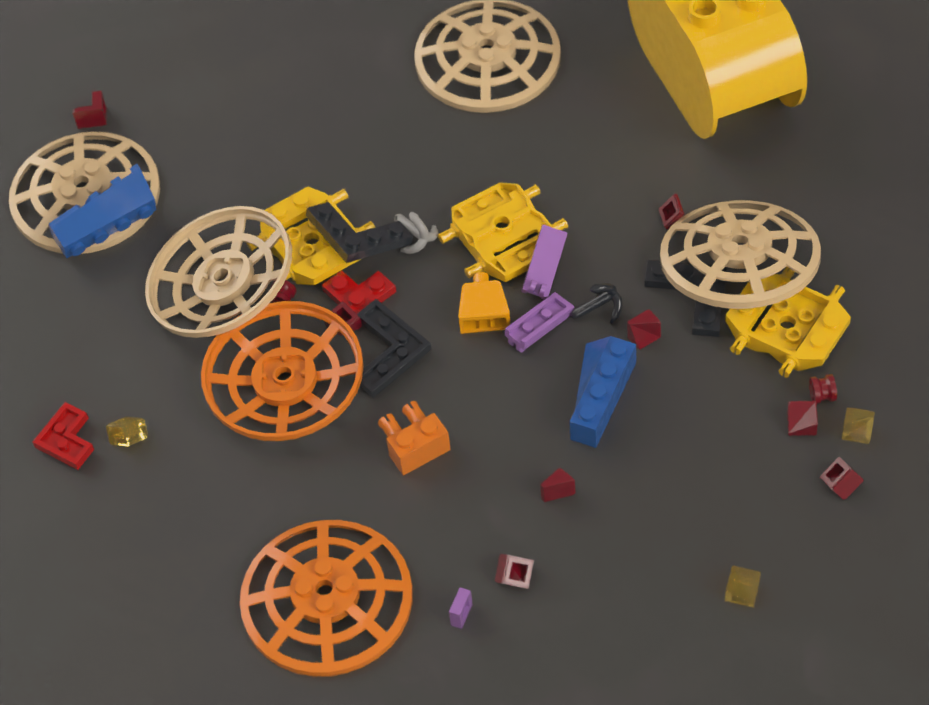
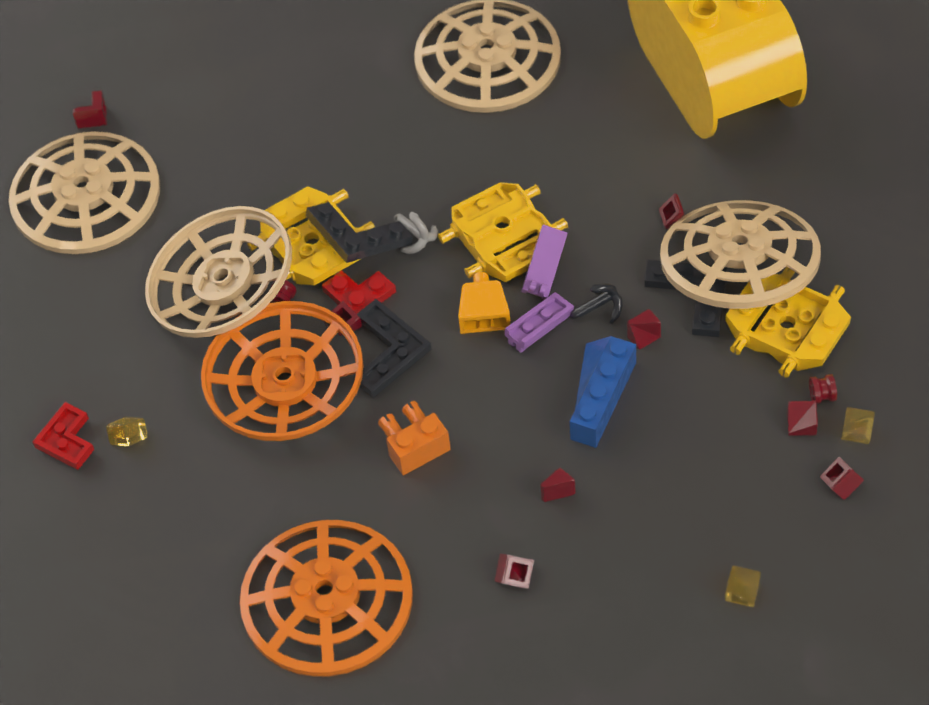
(104, 214): blue wedge -> none
(460, 608): medium lavender tile -> none

